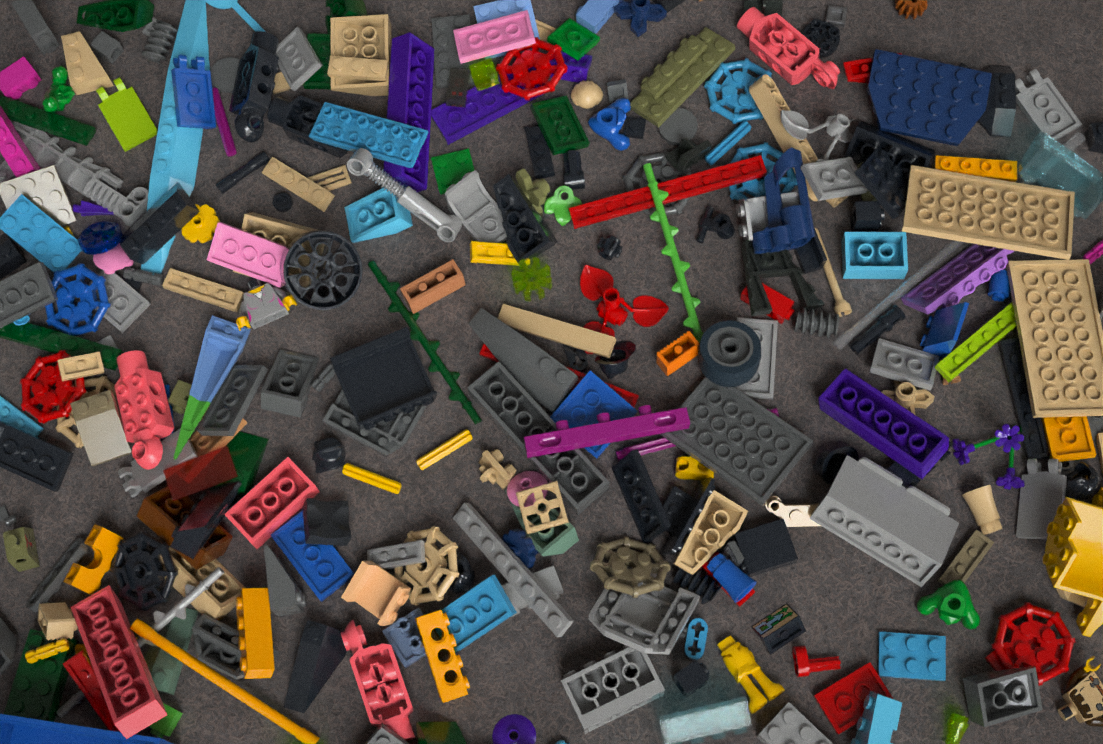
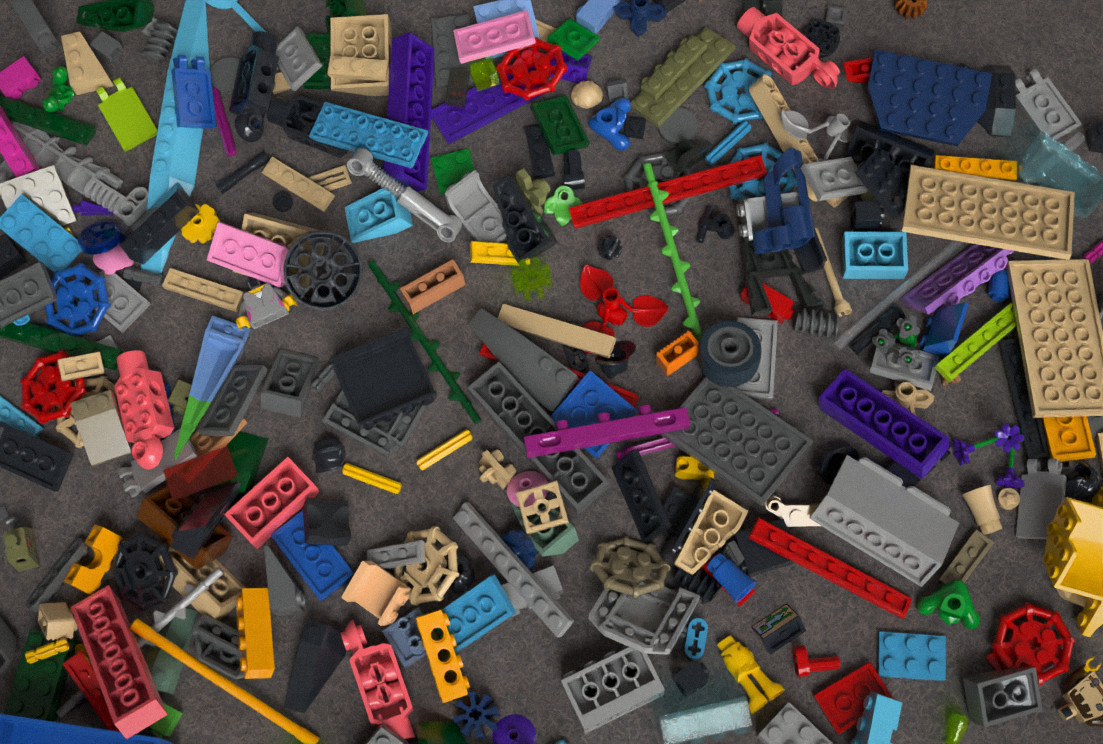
(470, 711): none -> dark blue gear
(830, 568): none -> red tile
(907, 335): none -> dark grey plant
(1008, 498): none -> tan tile

